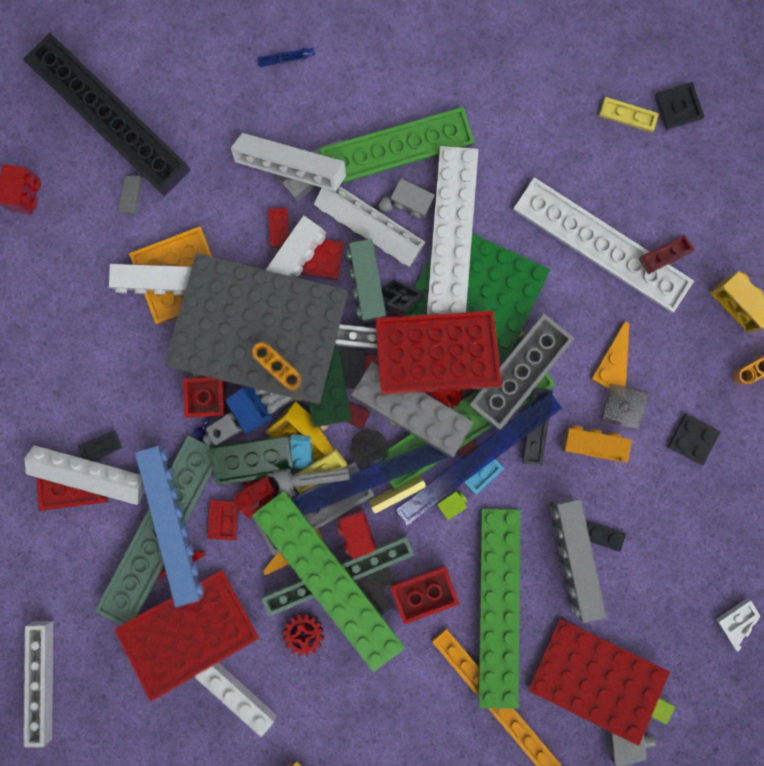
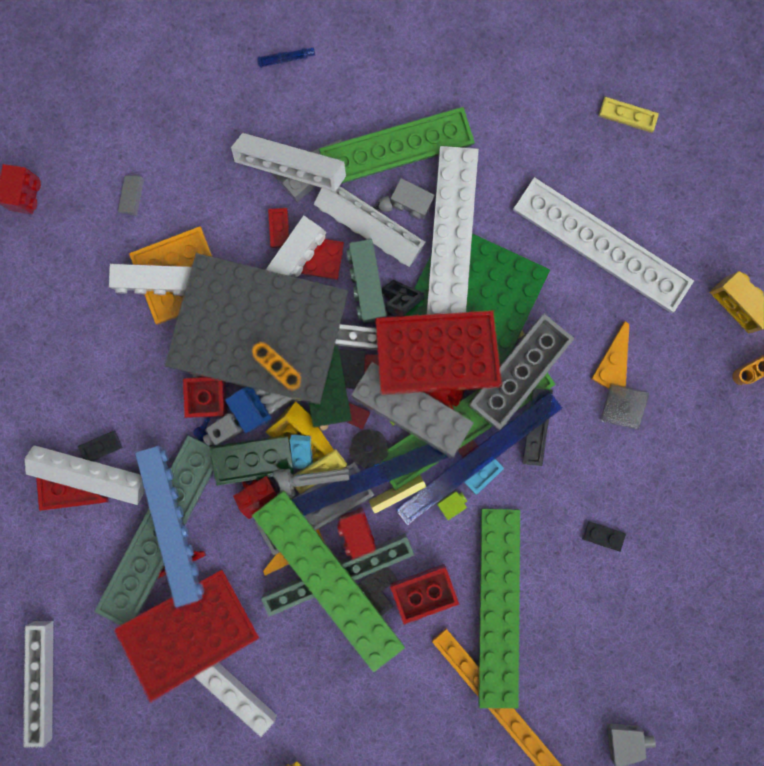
(107, 114): black brick -> none
(223, 520): red plate -> none
(304, 642): red gear -> none
(578, 559): light grey brick -> none
(596, 444): light orange wedge -> none
(599, 681): red plate -> none
(663, 710): lime brick -> none
(666, 254): dark red tile -> none
(679, 106): black plate -> none
(694, 439): black plate -> none
(738, 622): white wing -> none

